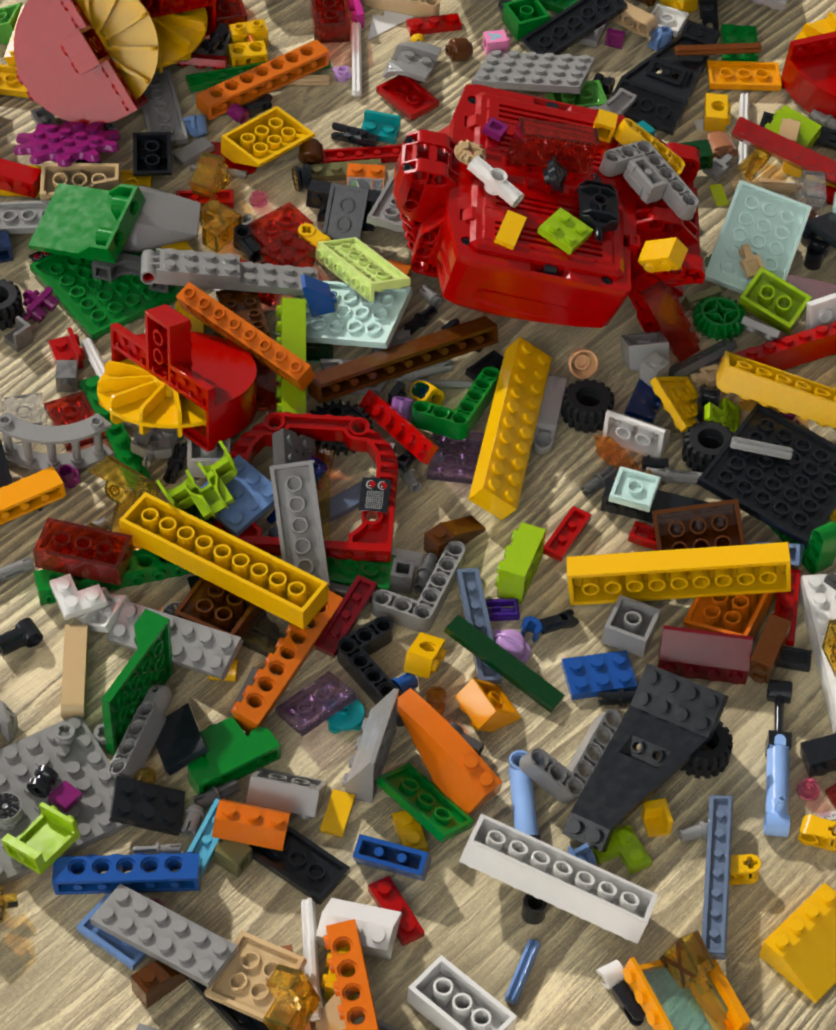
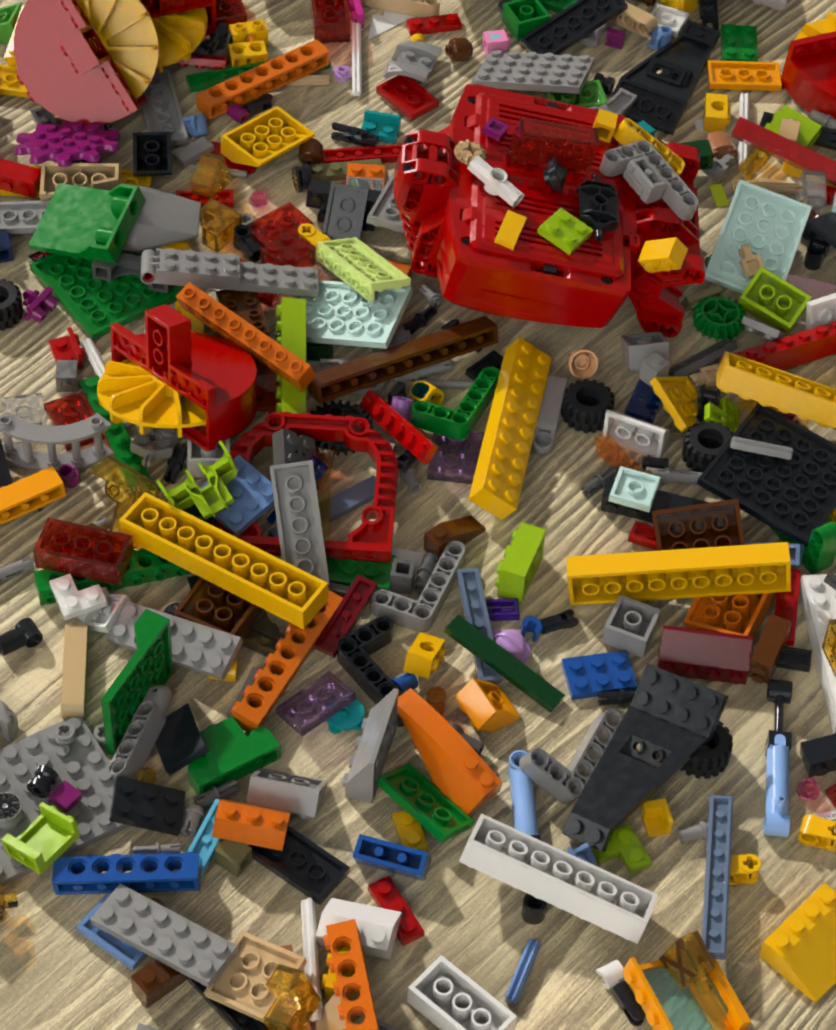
(21, 336): flat silver panel -> none
(318, 296): blue slope -> none
(337, 813): yellow tile -> none
(374, 494): black sticker -> none
(567, 533): red plate -> none
(670, 321): clear red brick -> none
(717, 49): dark orange axle -> none

